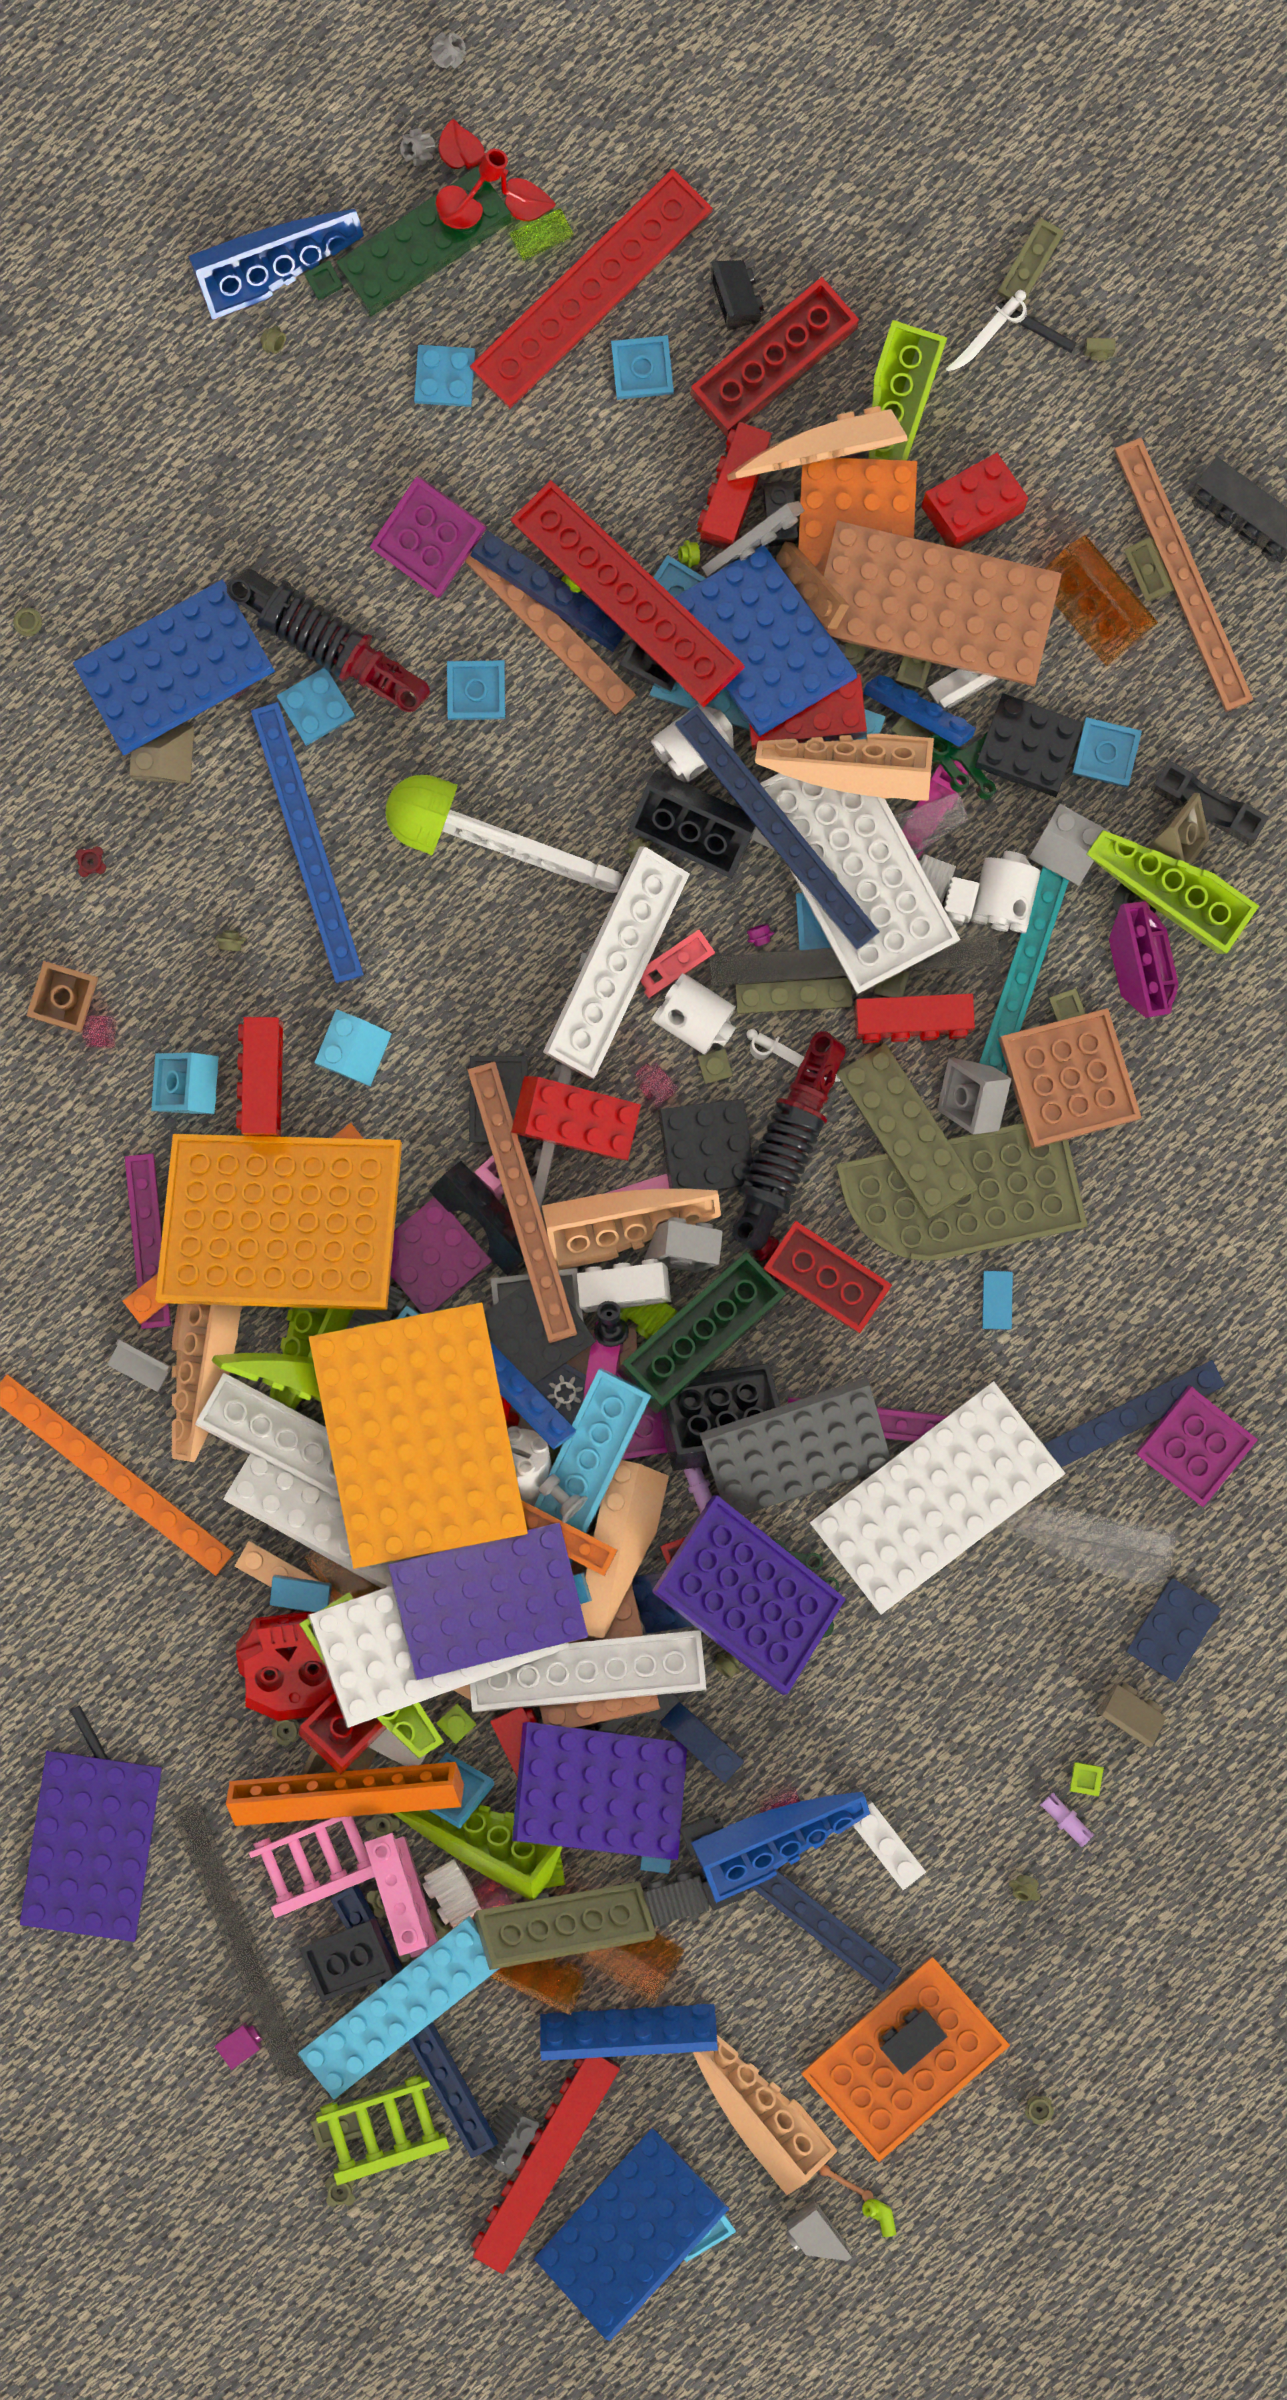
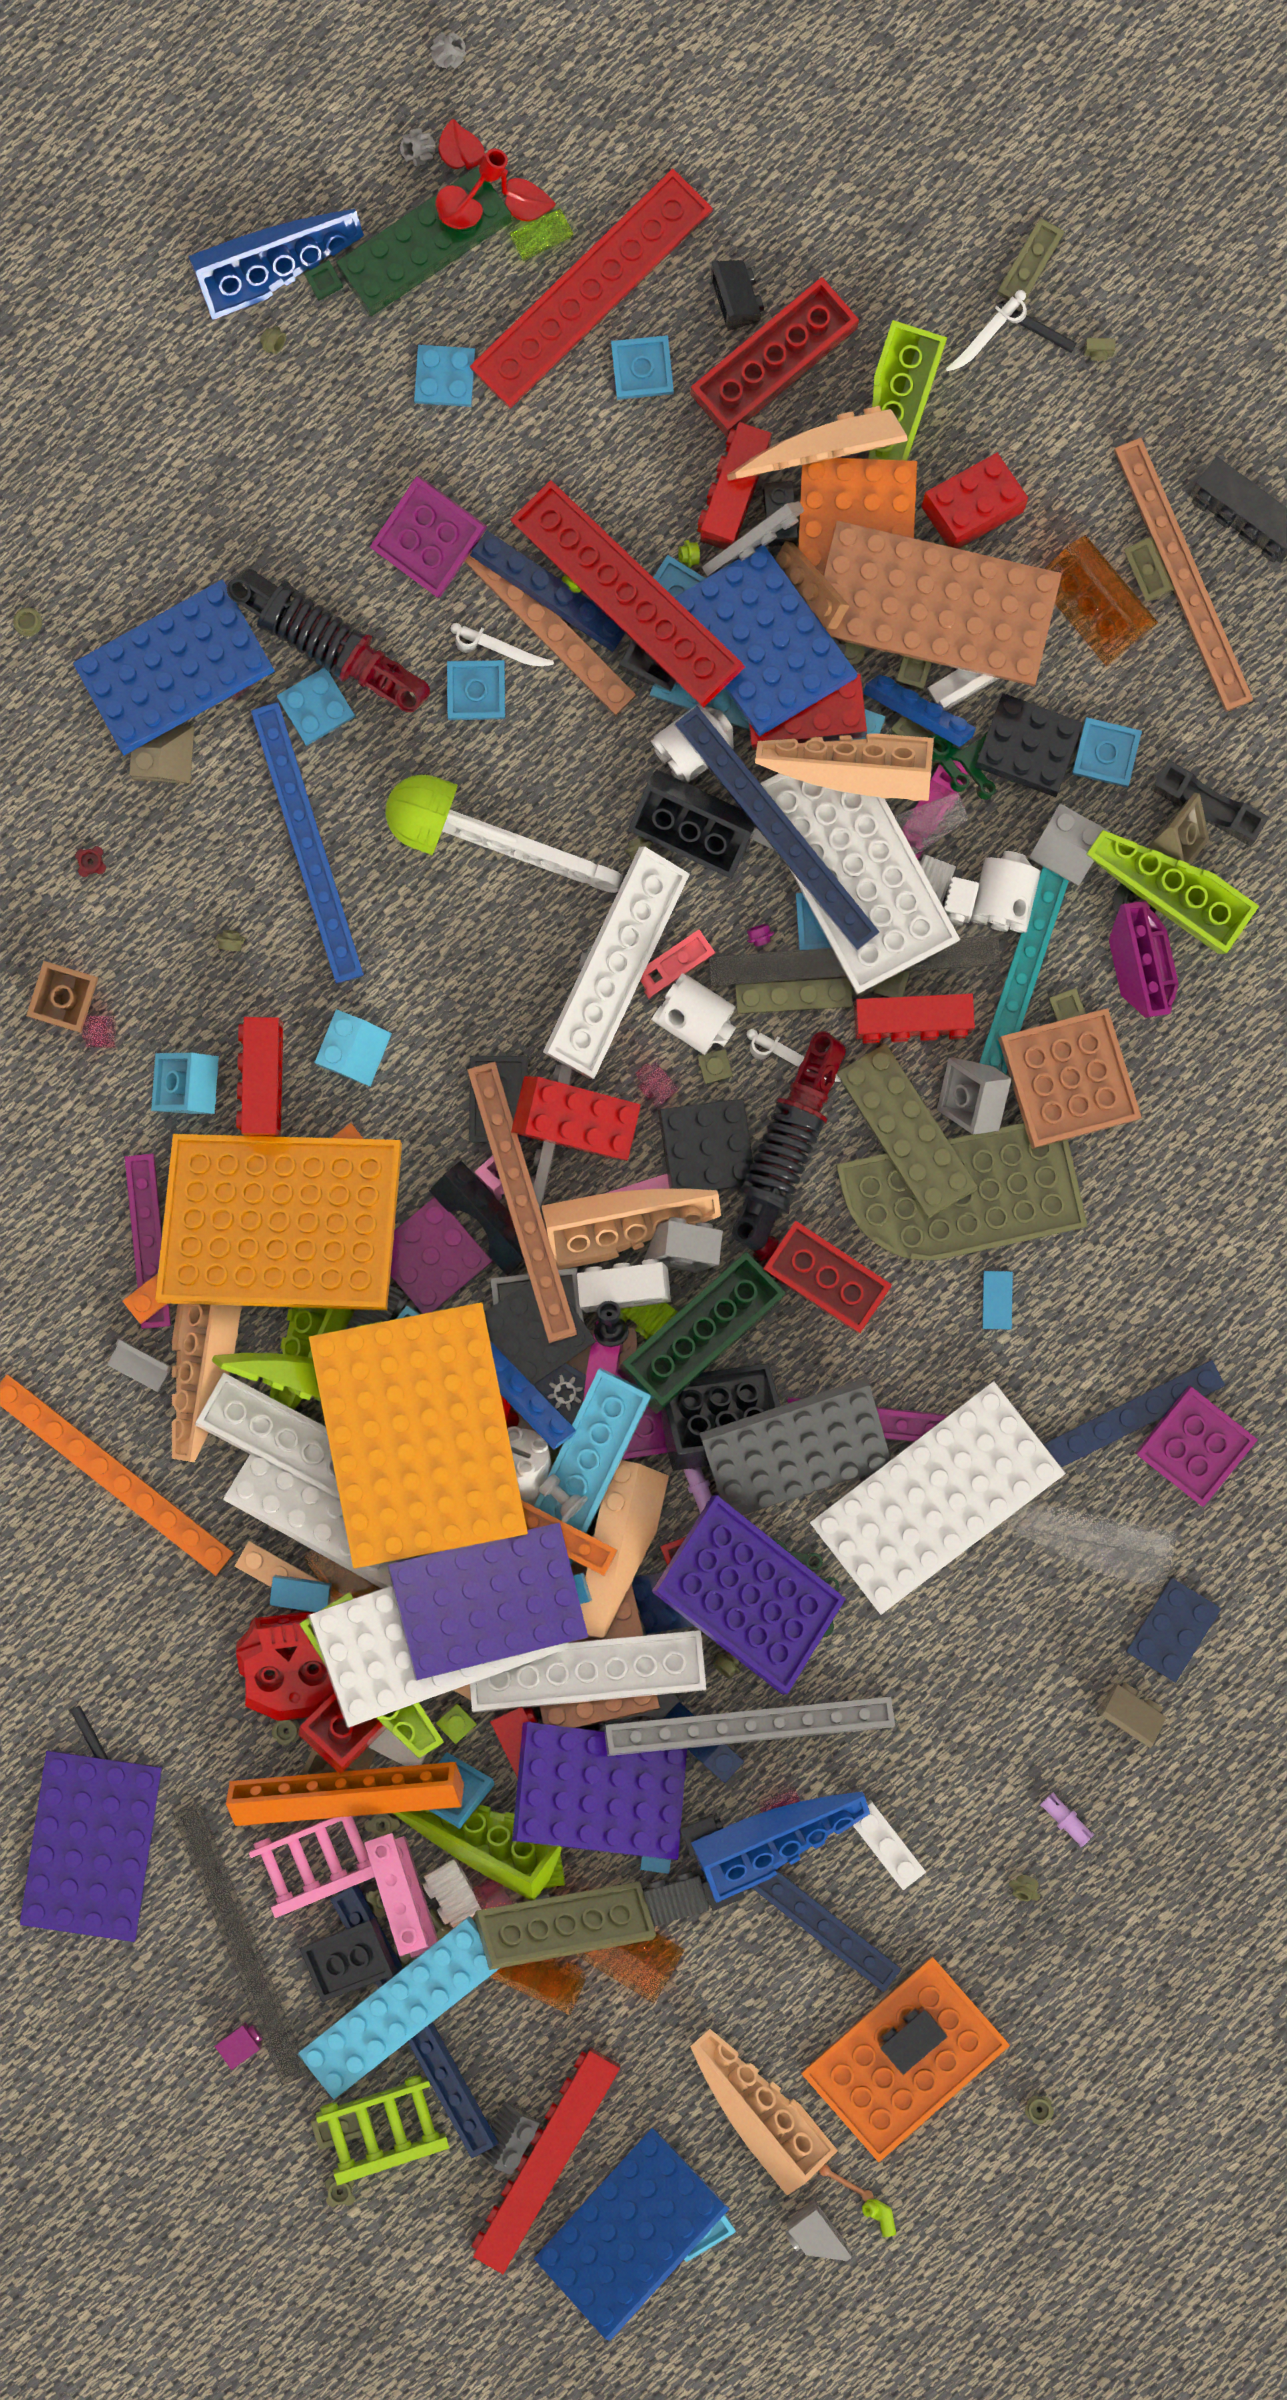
(495, 645): none -> white sword
(628, 2032): blue plate -> none
(749, 1726): none -> light grey plate
(1086, 1779): lime plate -> none

